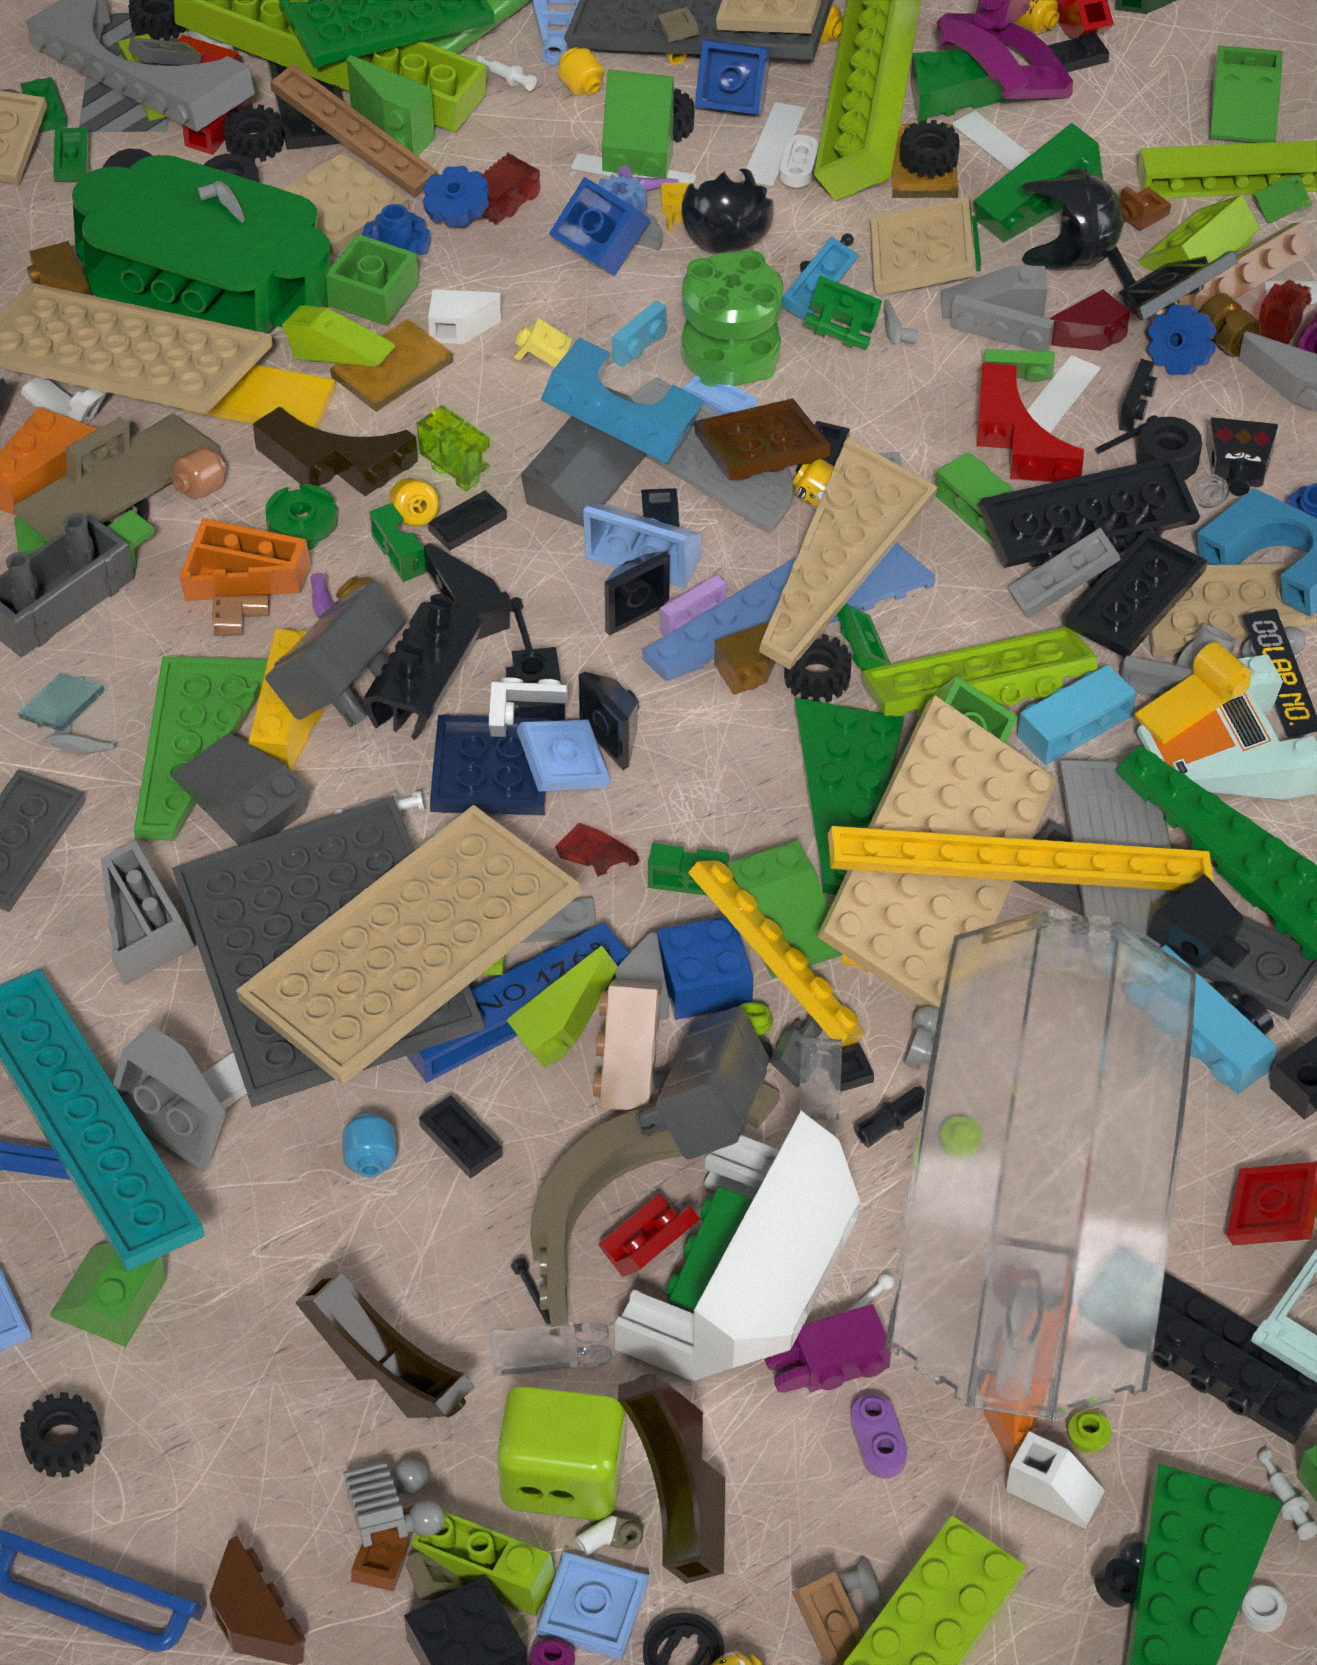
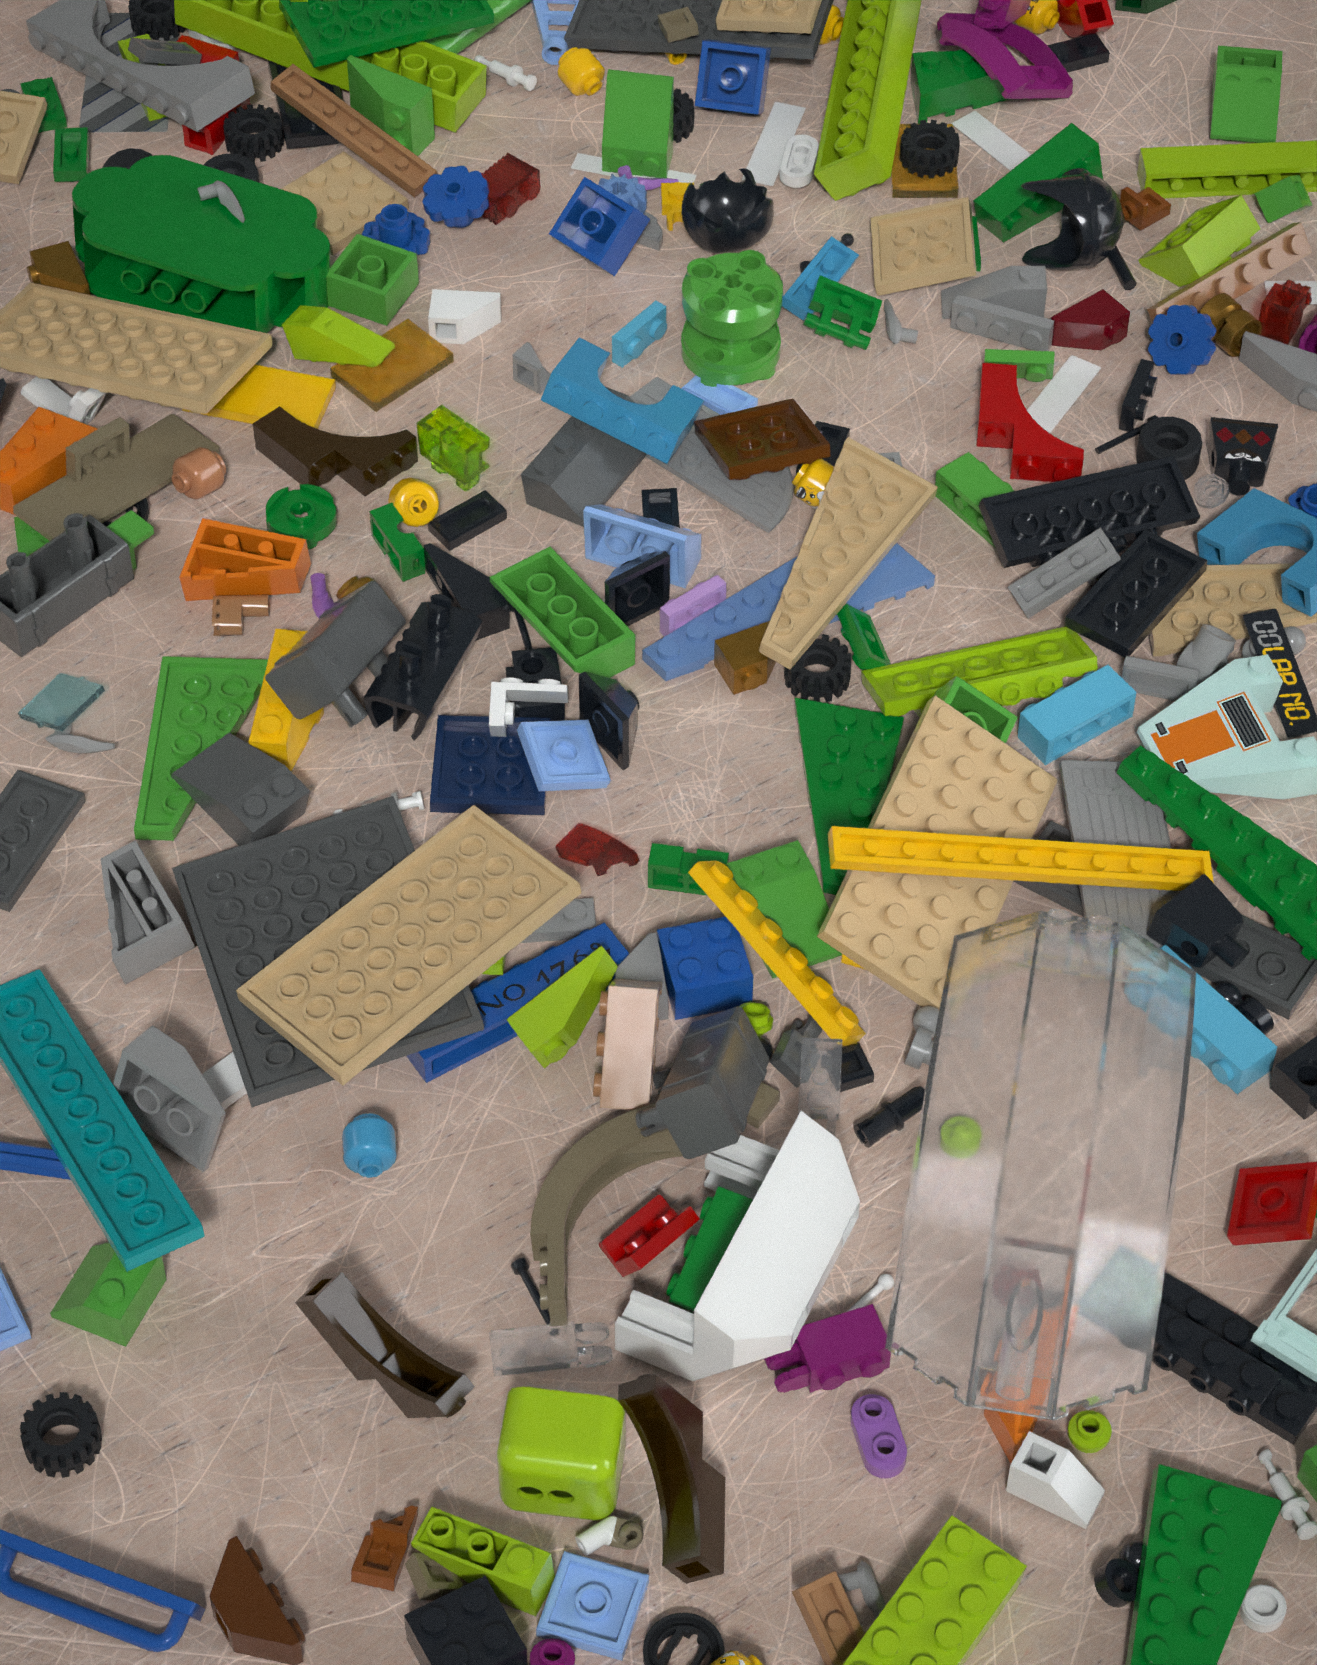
(377, 1505): light grey gear -> none
(460, 1136): black plate -> none
(529, 370): none -> light grey slope
(543, 342): light yellow bracket -> none
(567, 614): none -> bright green slope
(1172, 282): black wing -> none
(1215, 681): yellow door -> none

